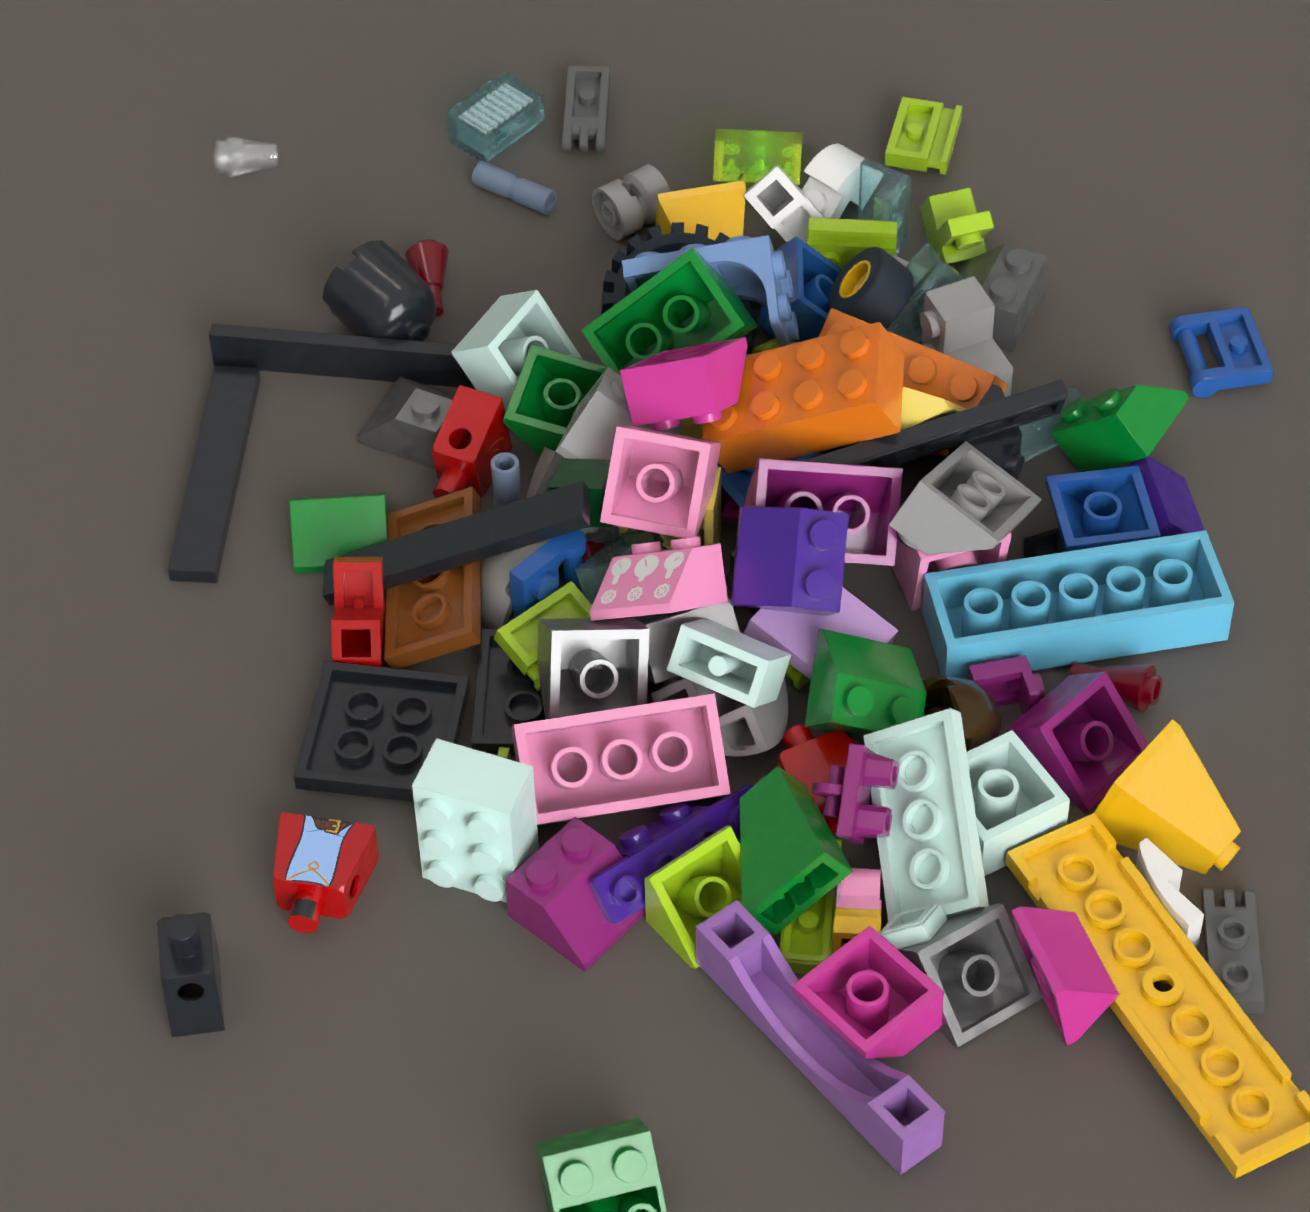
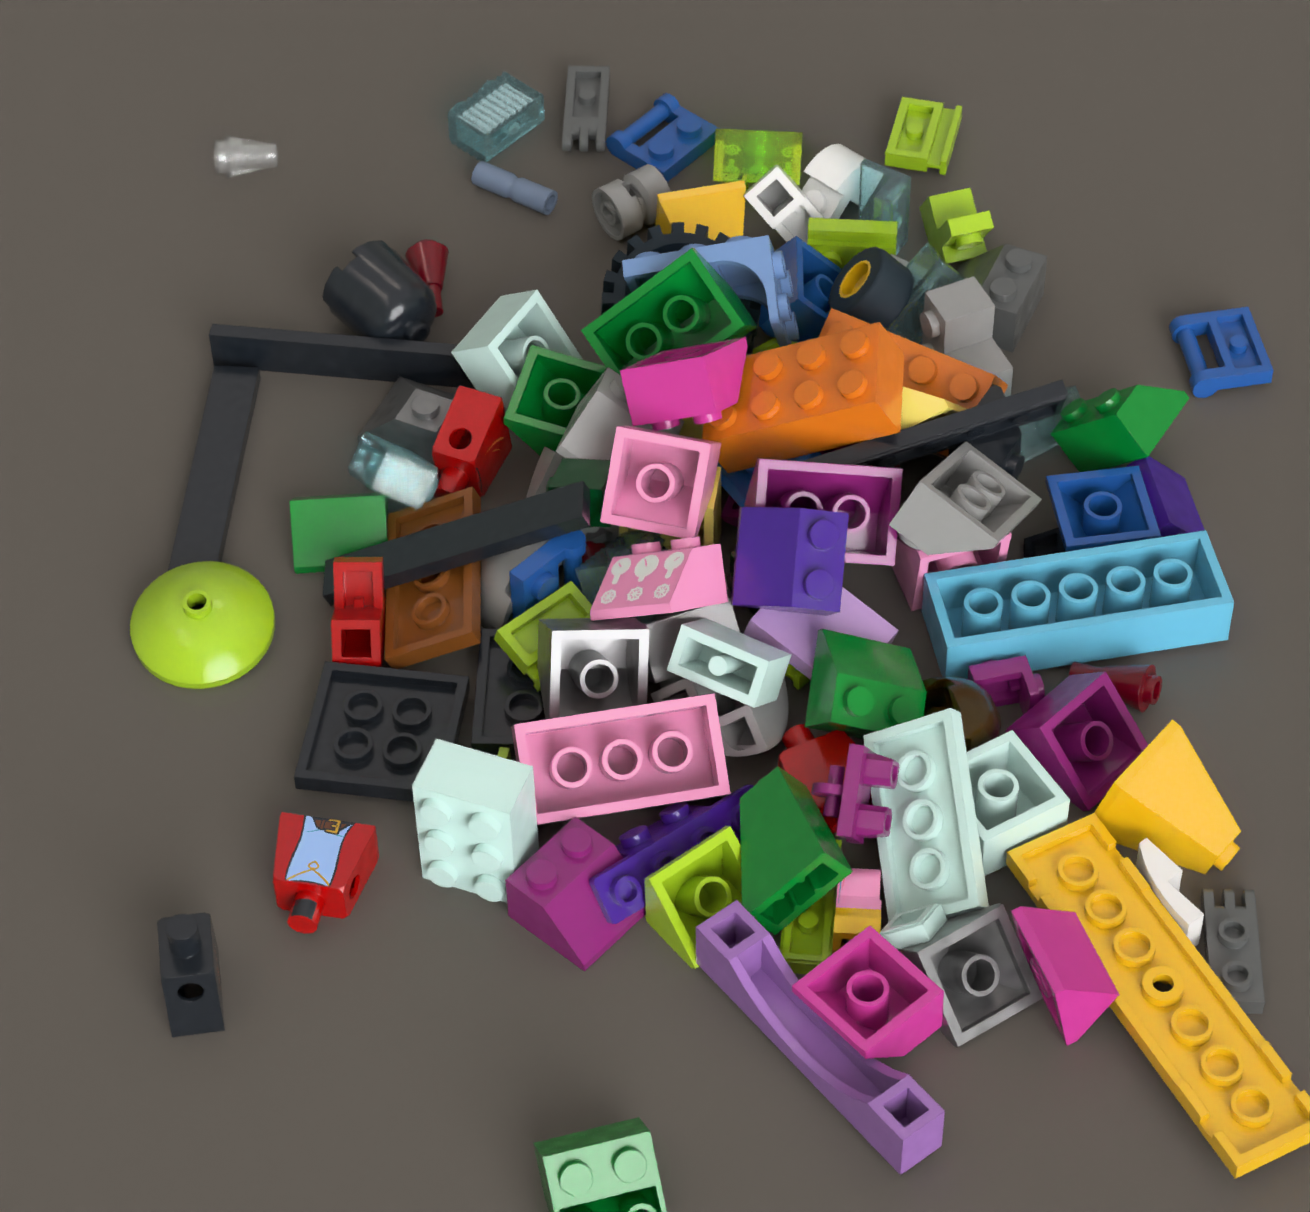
(203, 644): none -> lime dish
(393, 471): none -> clear light blue brick
(505, 479): sand blue piece -> none
(671, 148): none -> blue plate

